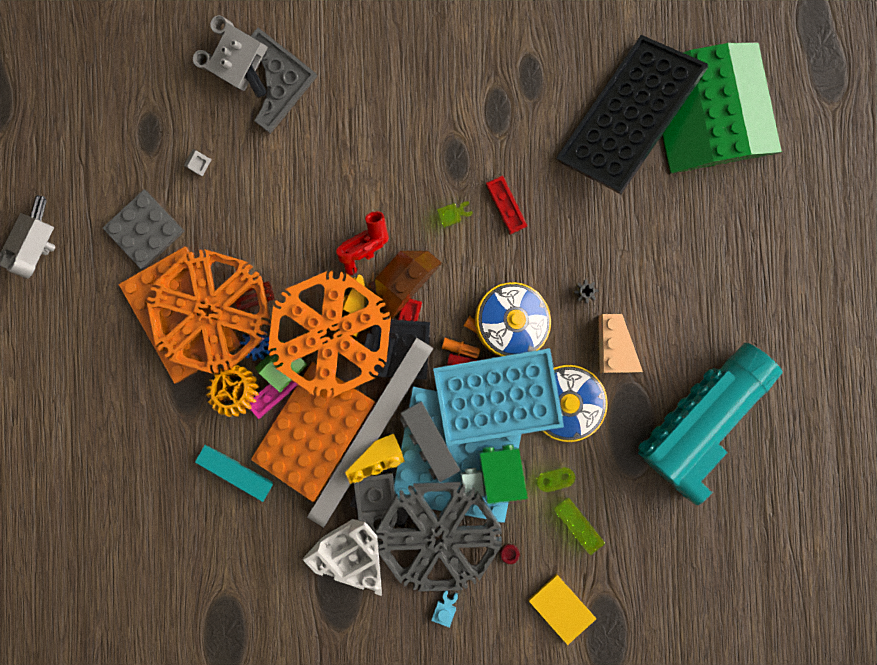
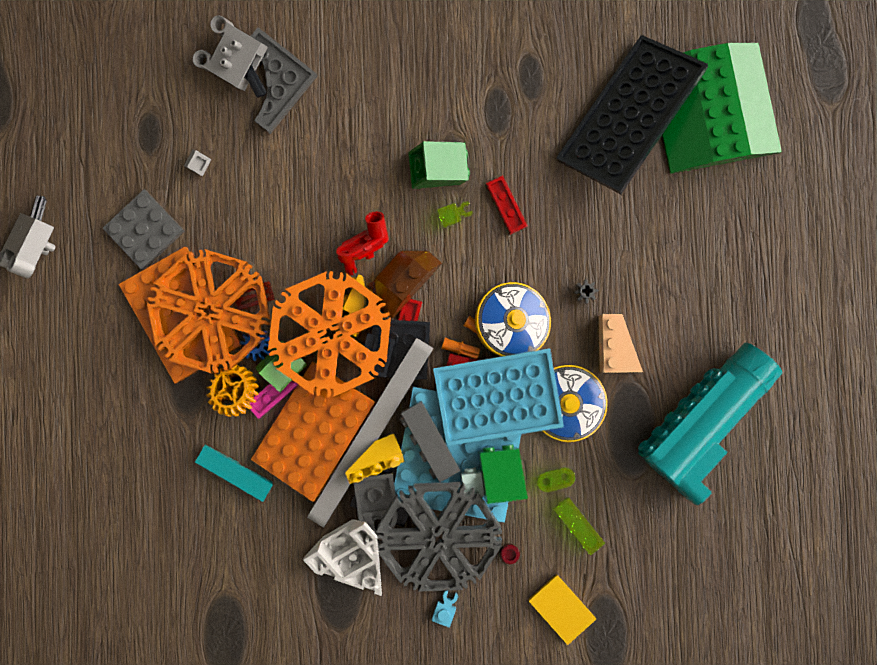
(438, 164): none -> slope

